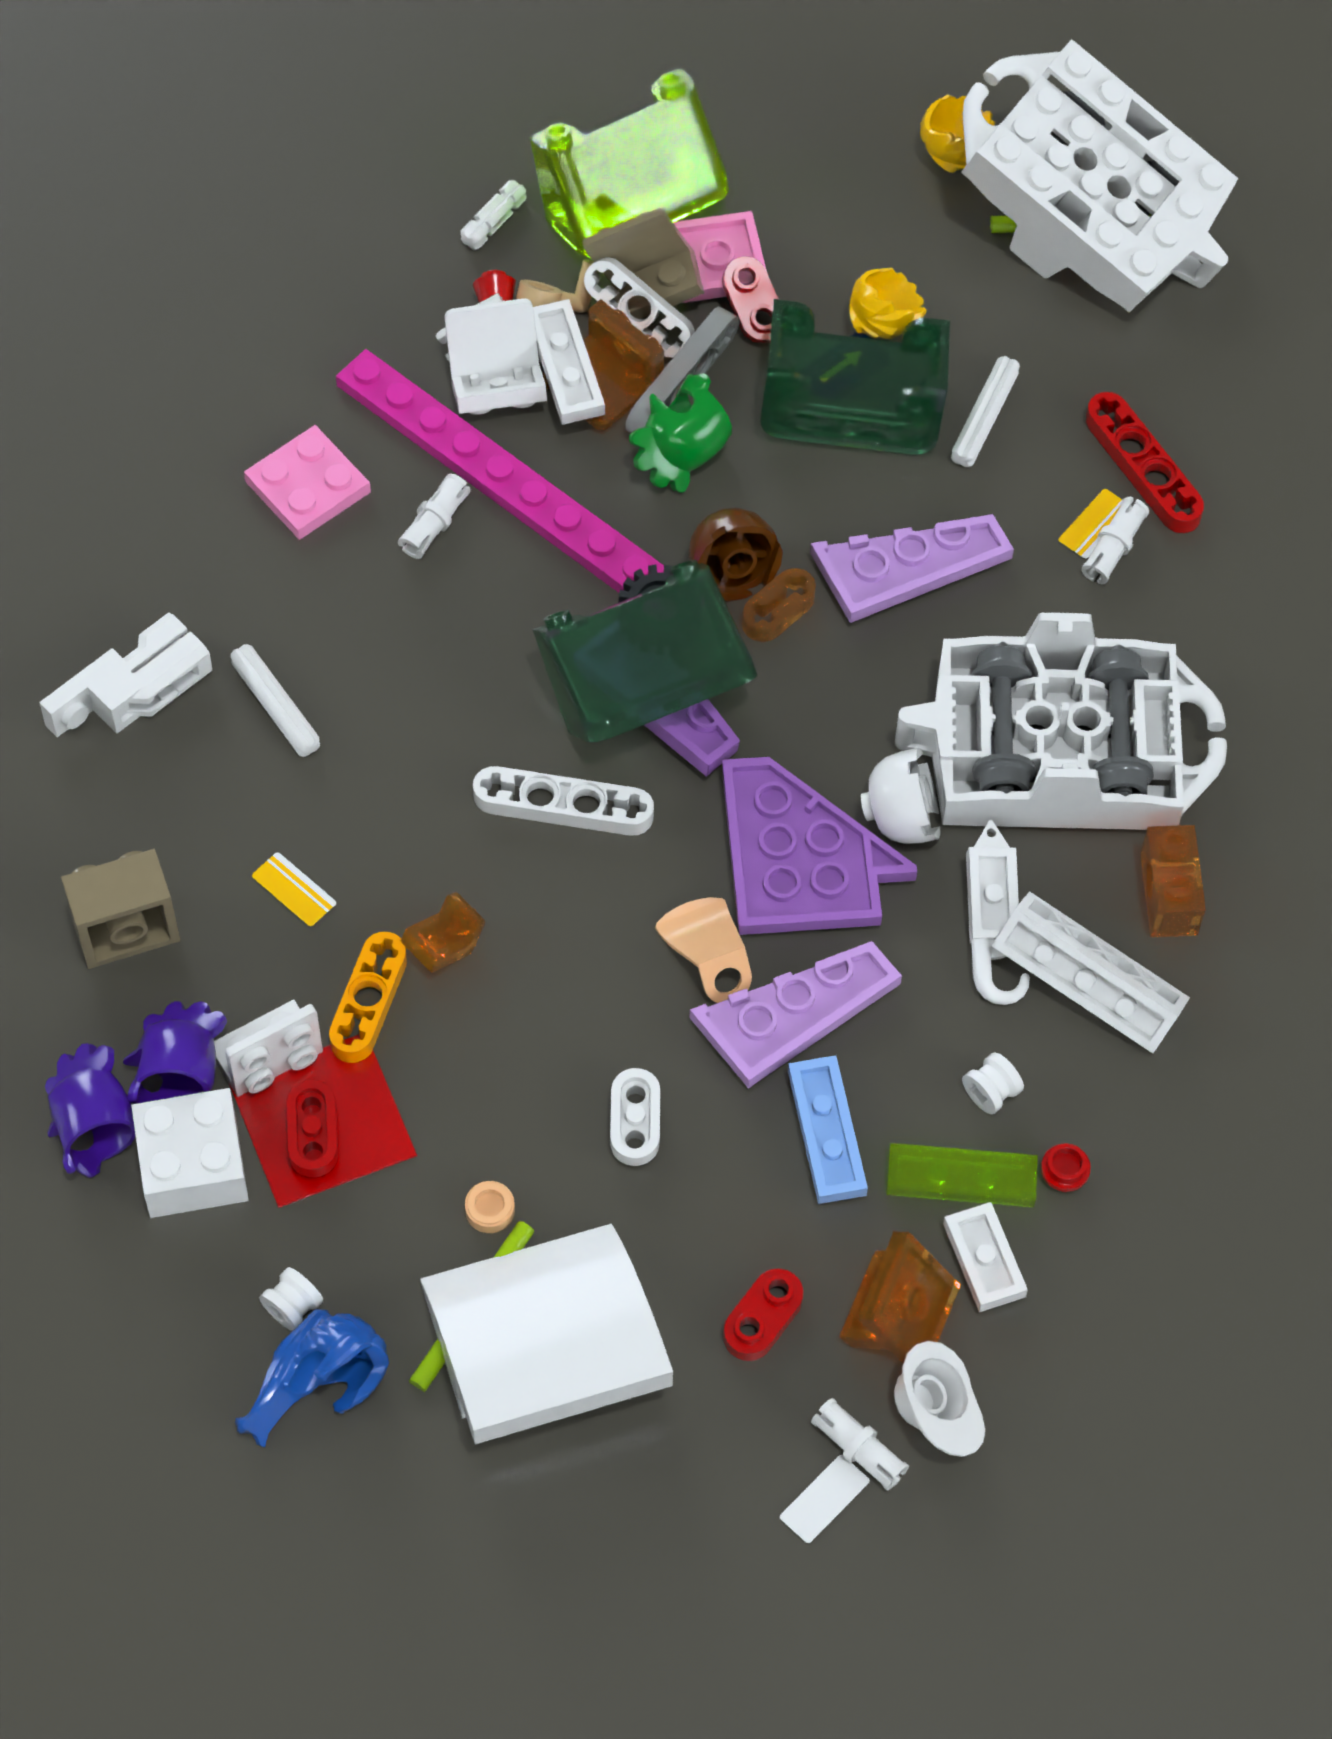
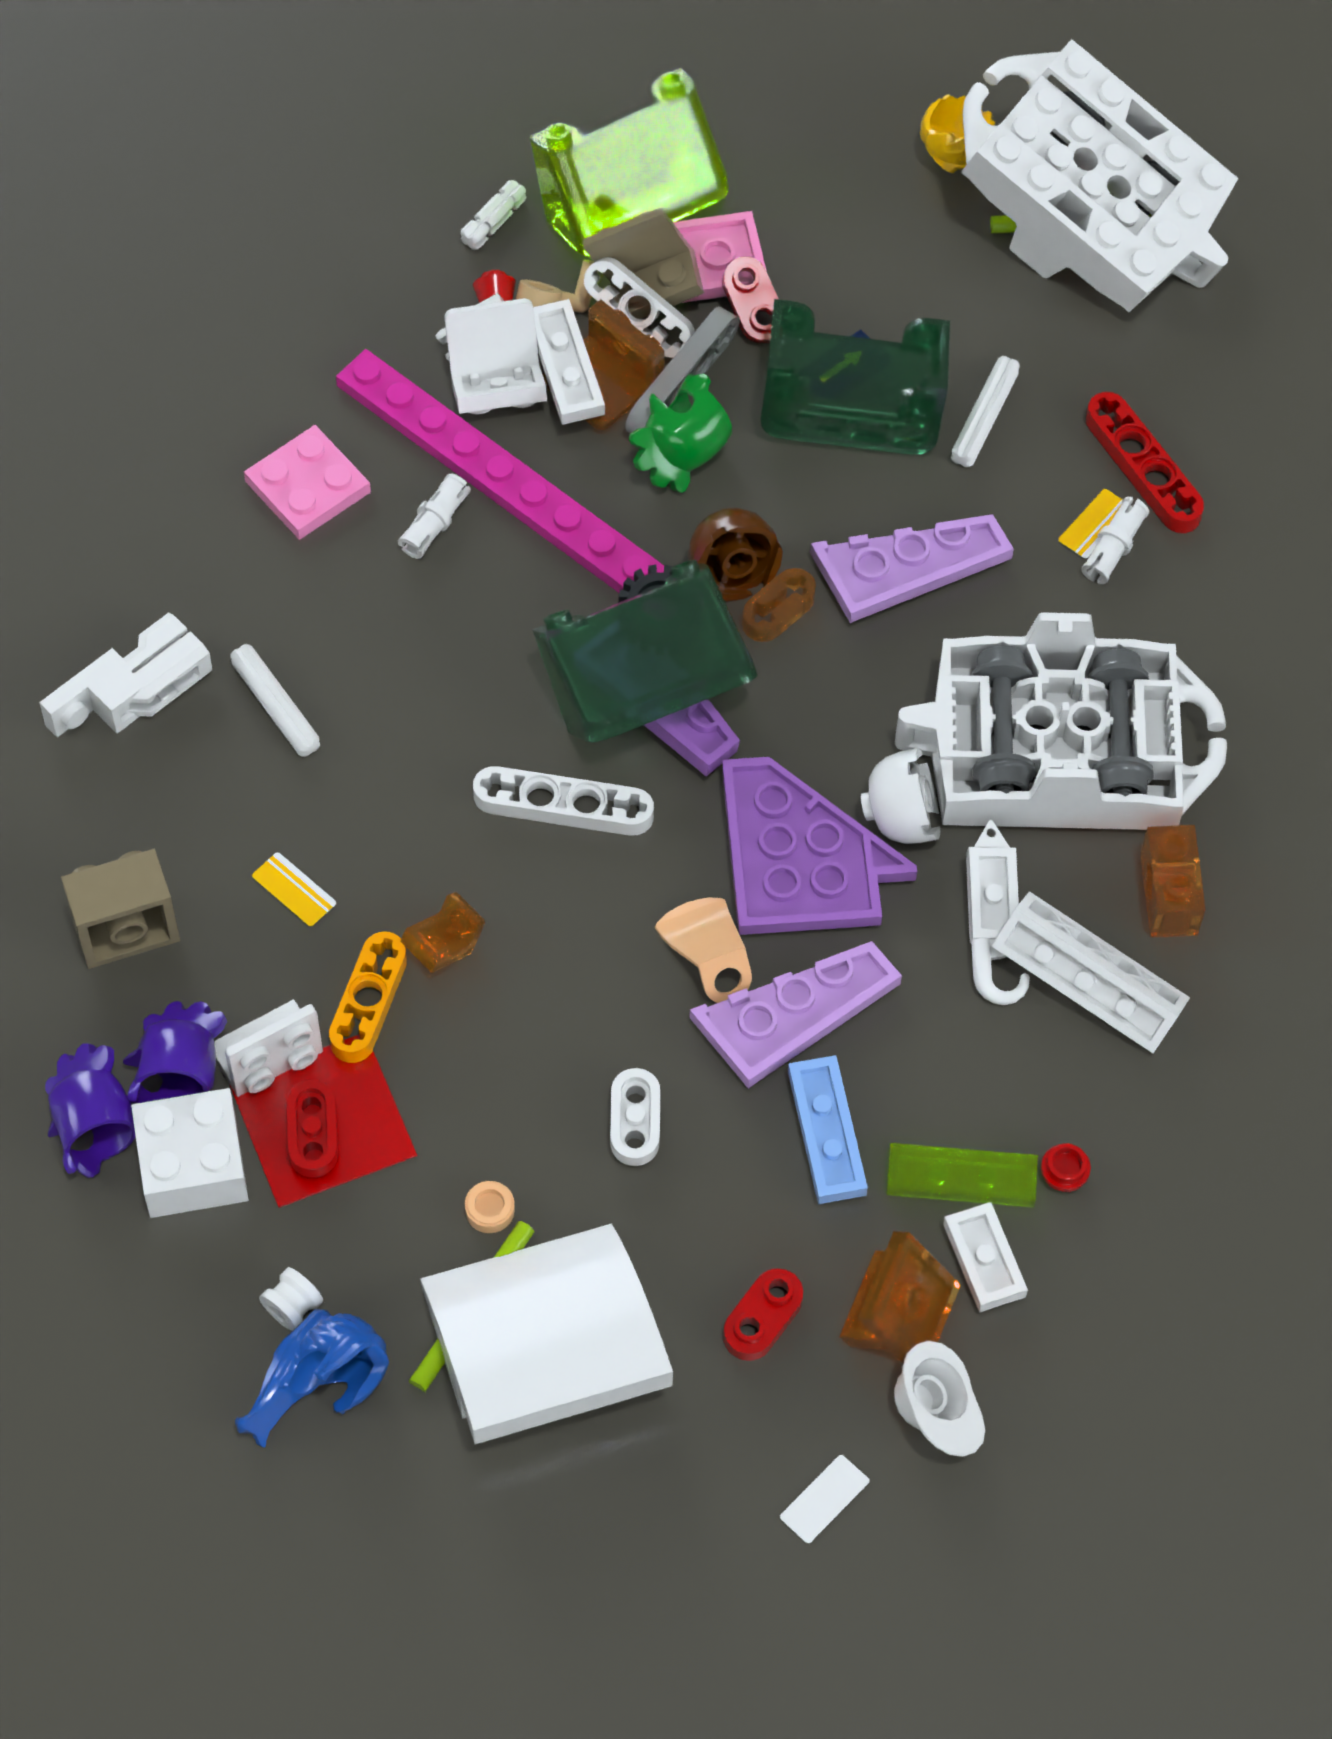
(860, 1444): white pin -> none
(884, 303): yellow hair -> none
(993, 1083): white wheel -> none

